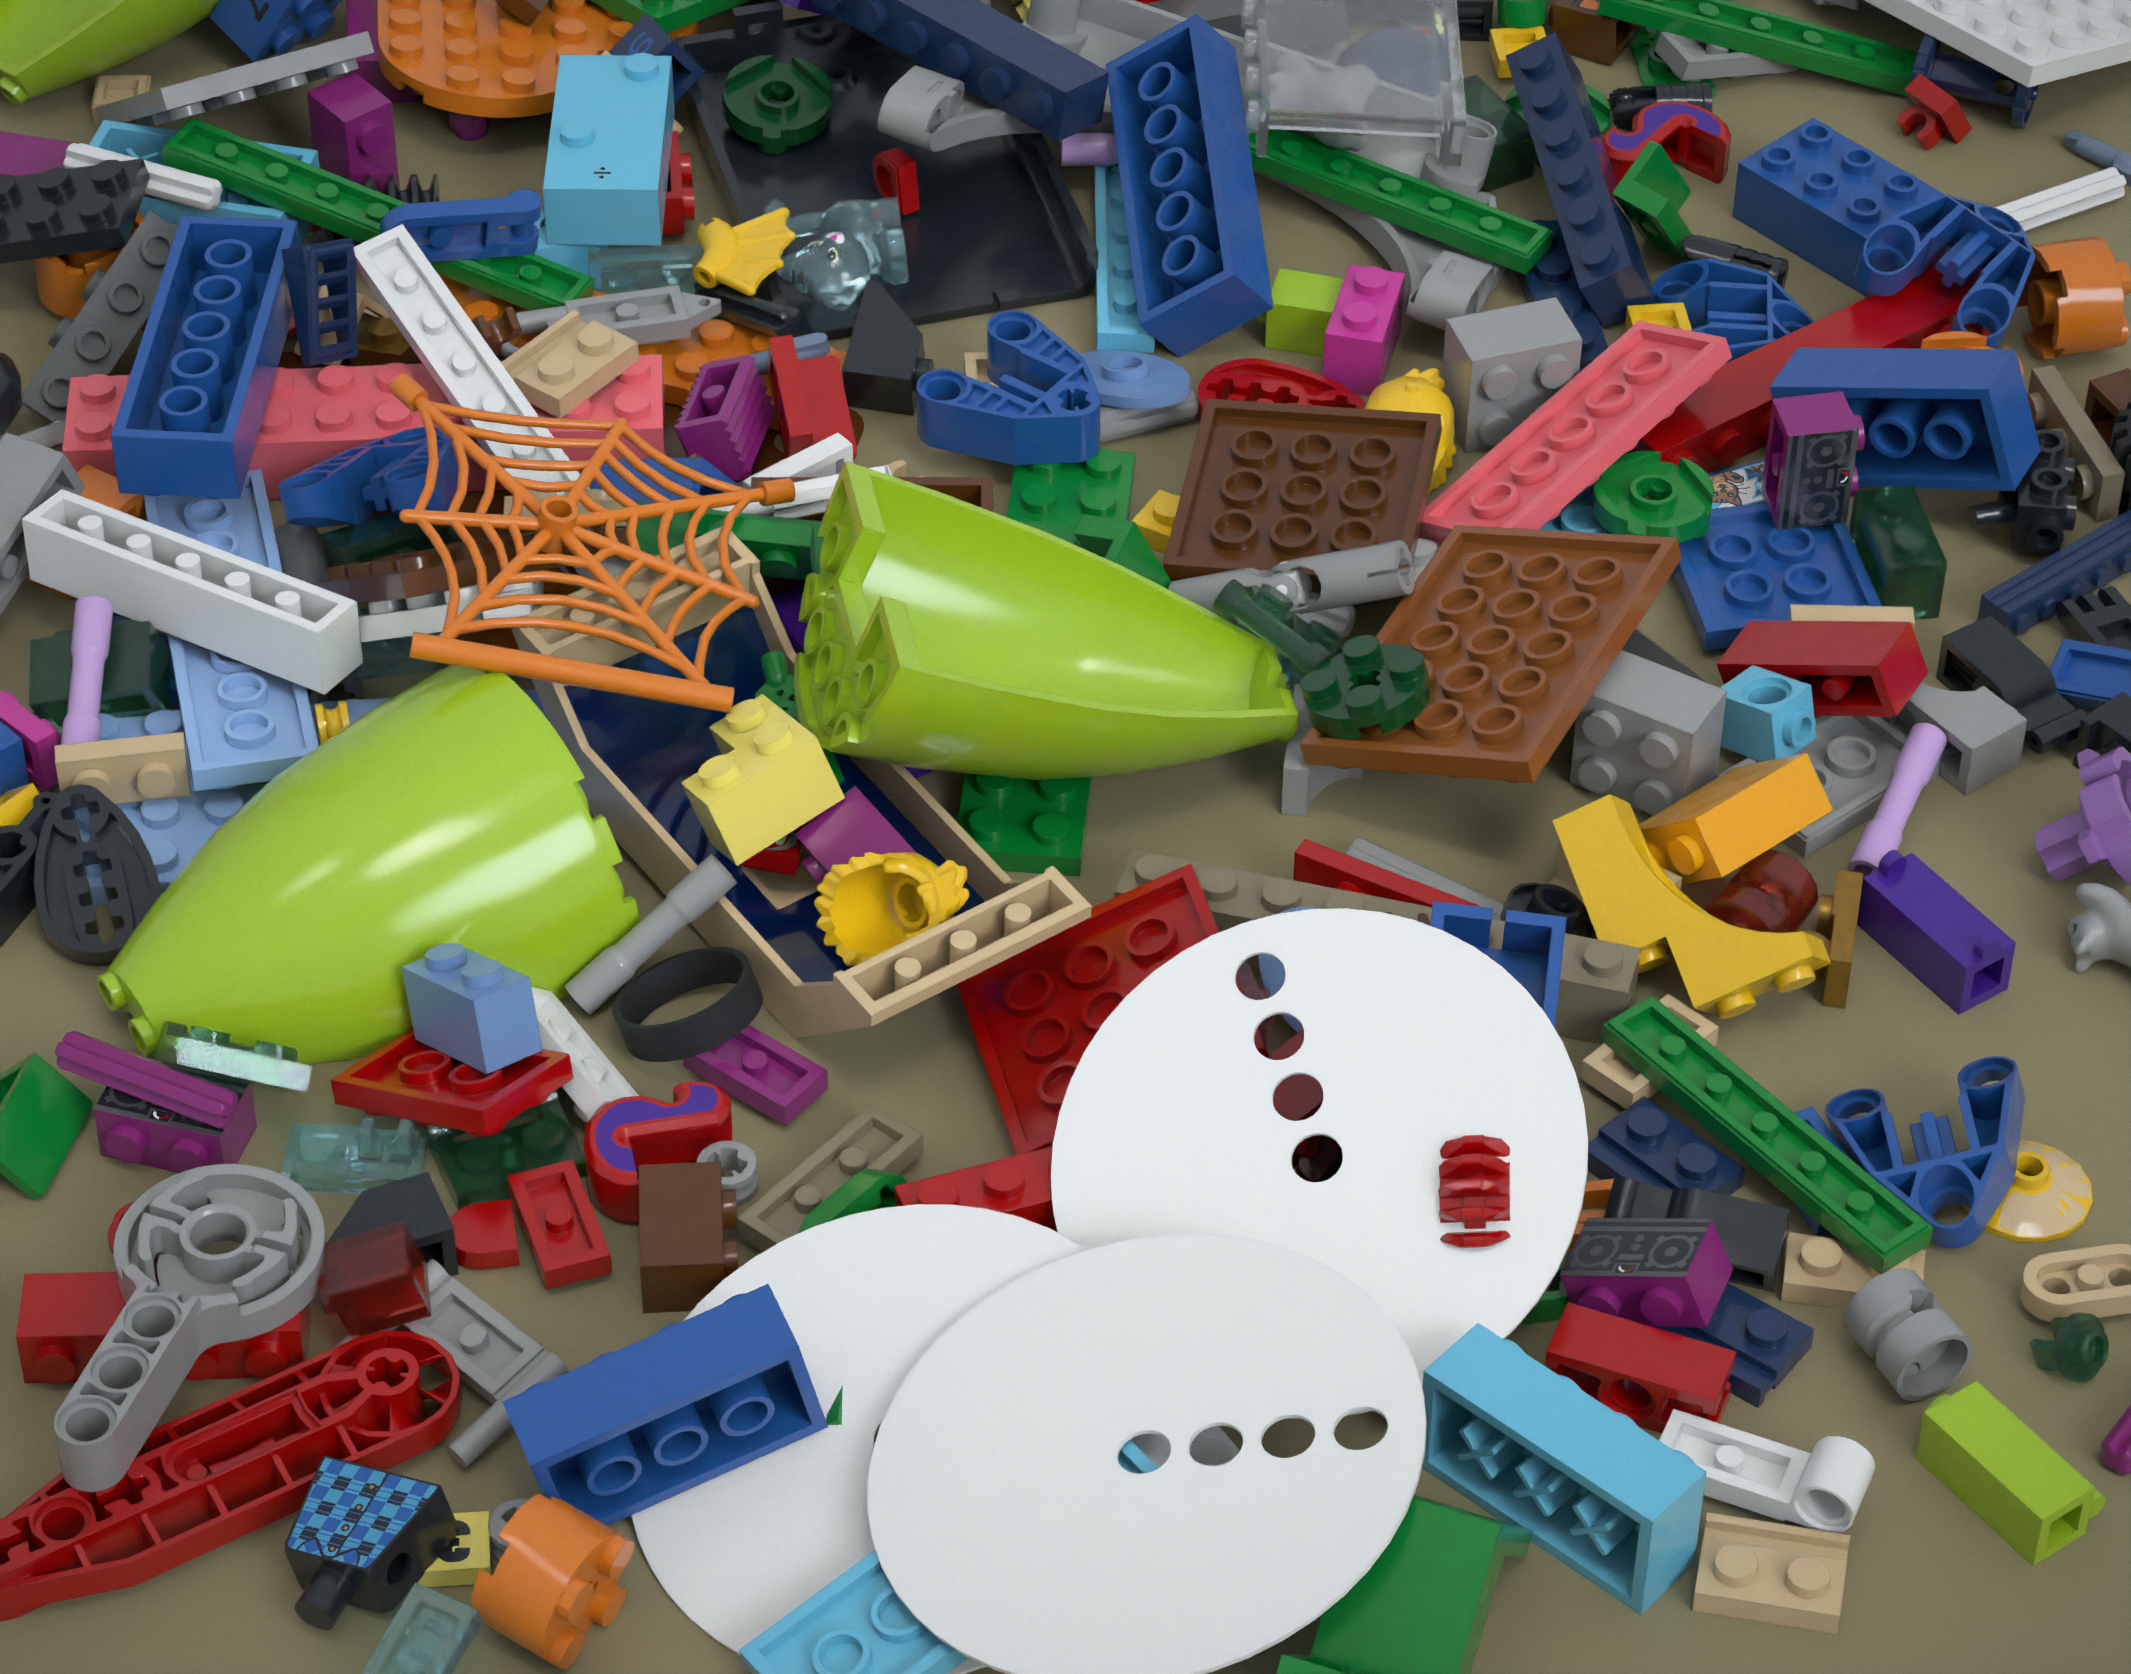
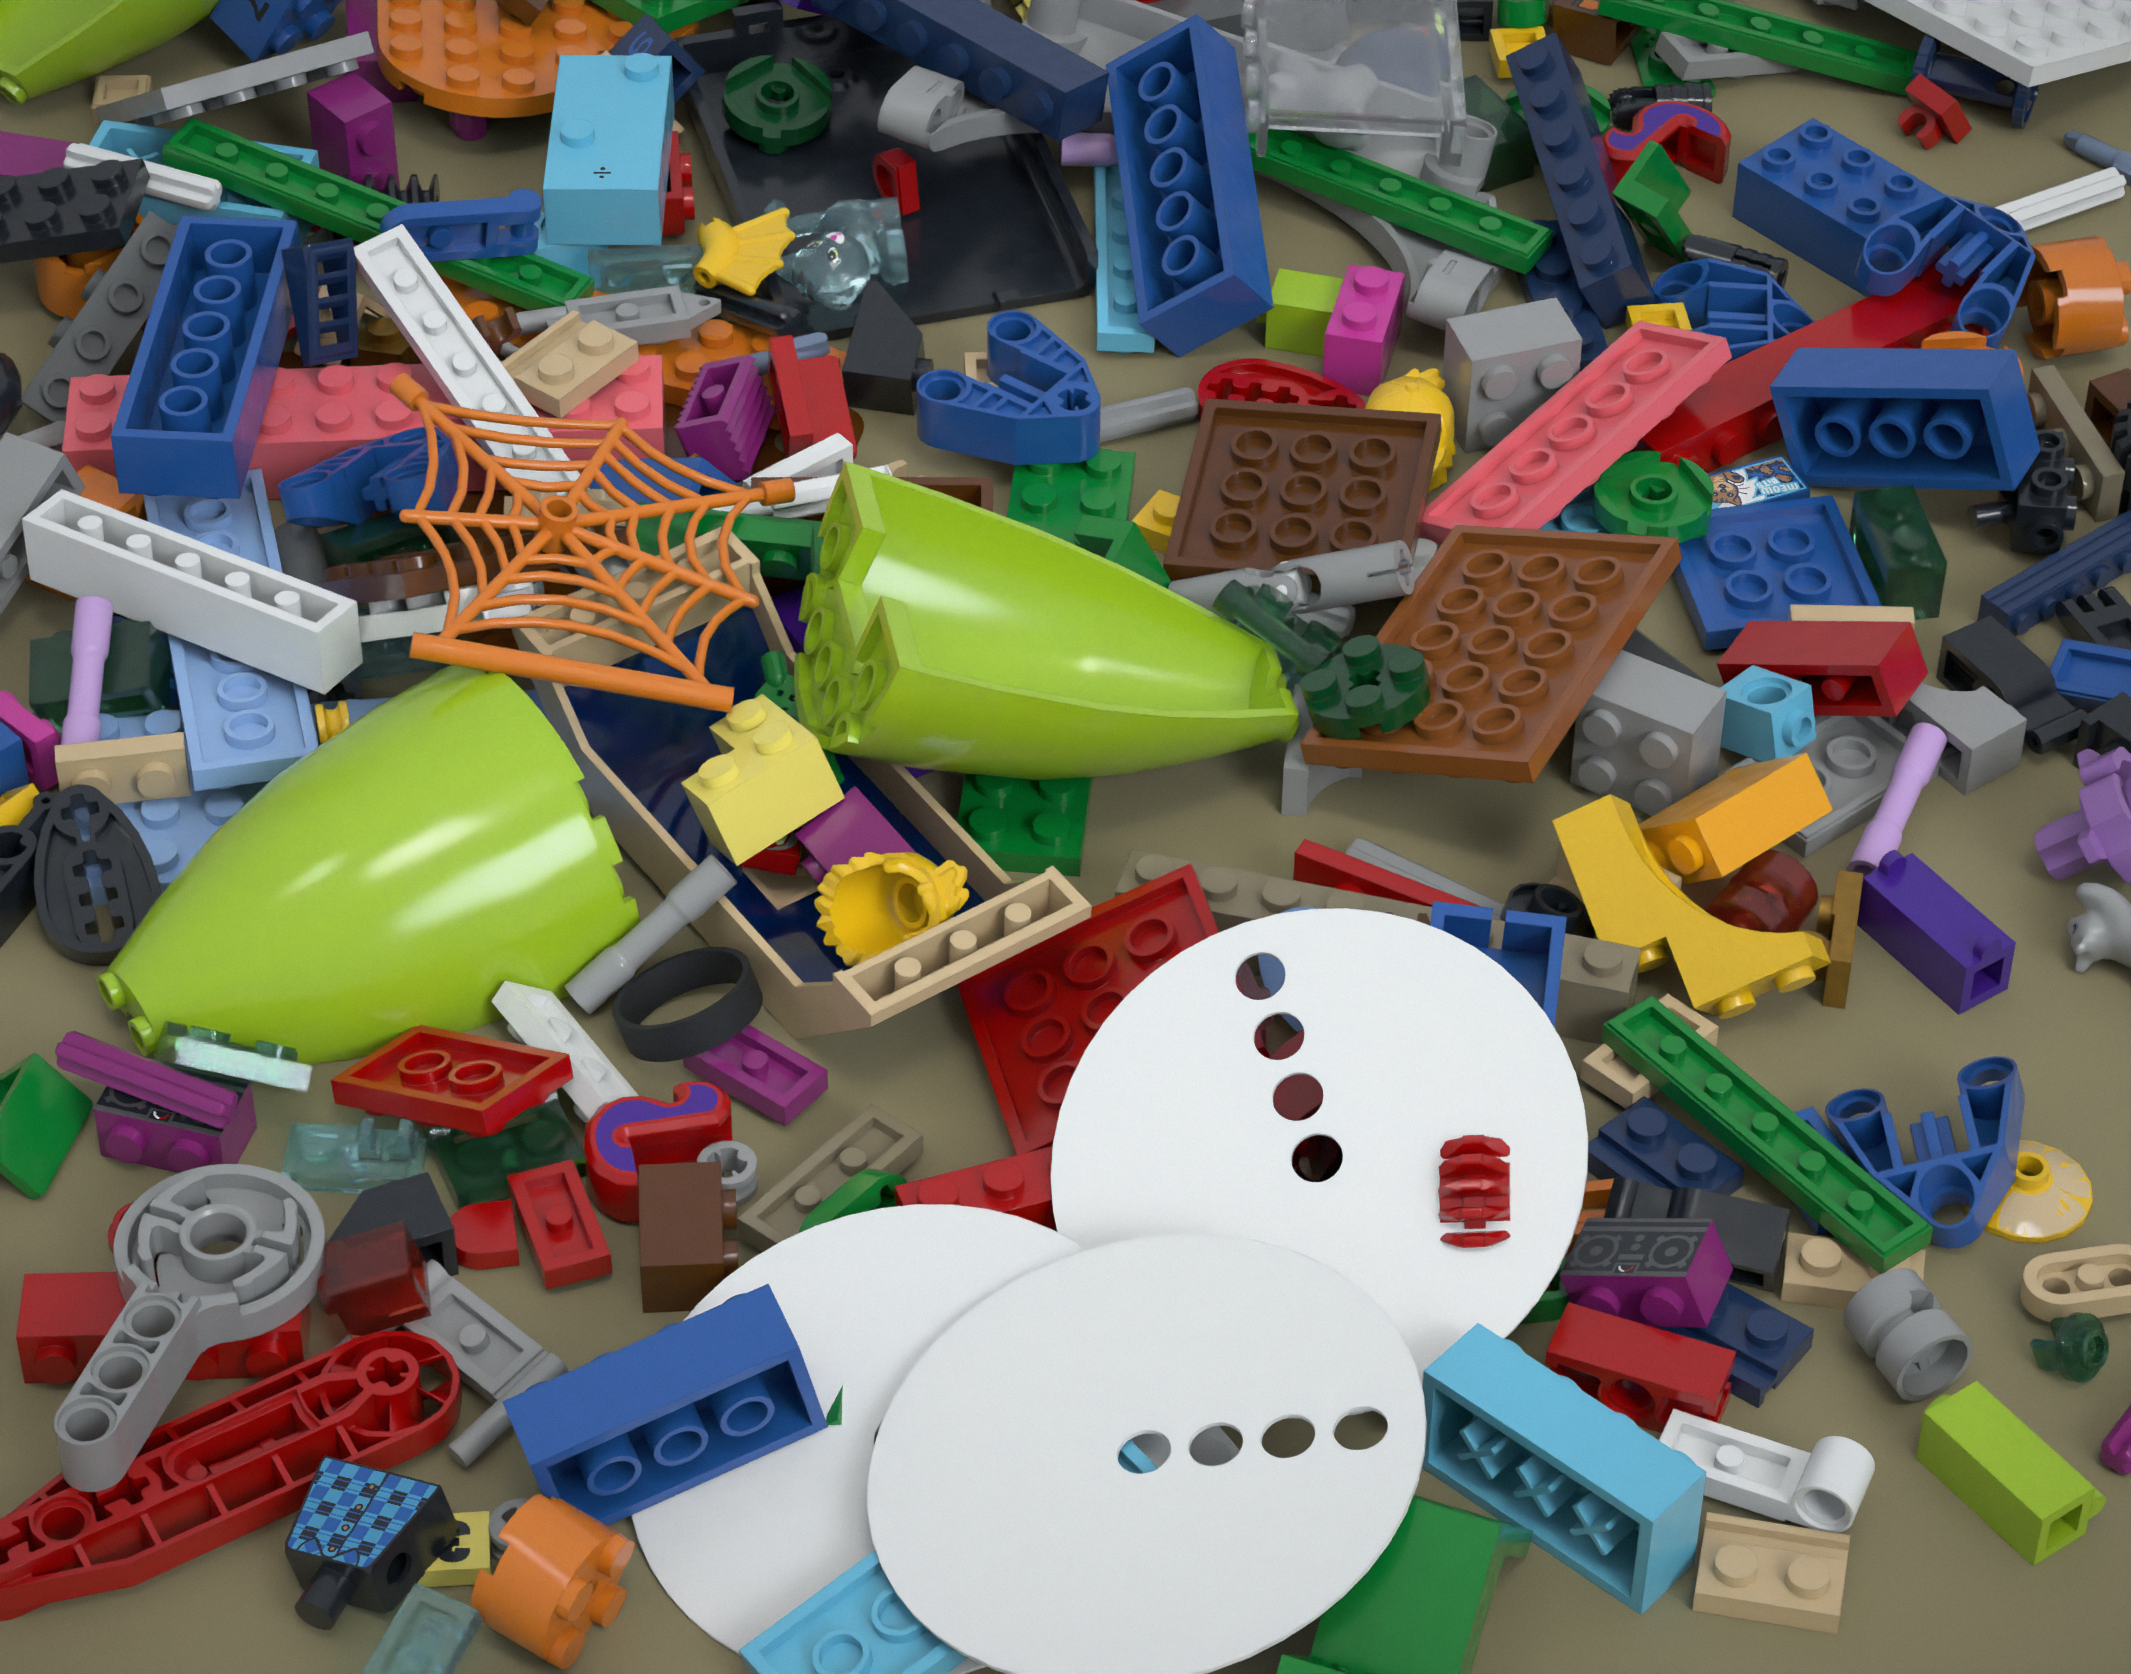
(472, 1007): medium blue brick -> none
(1137, 379): medium blue piece -> none
(1811, 460): brick -> none

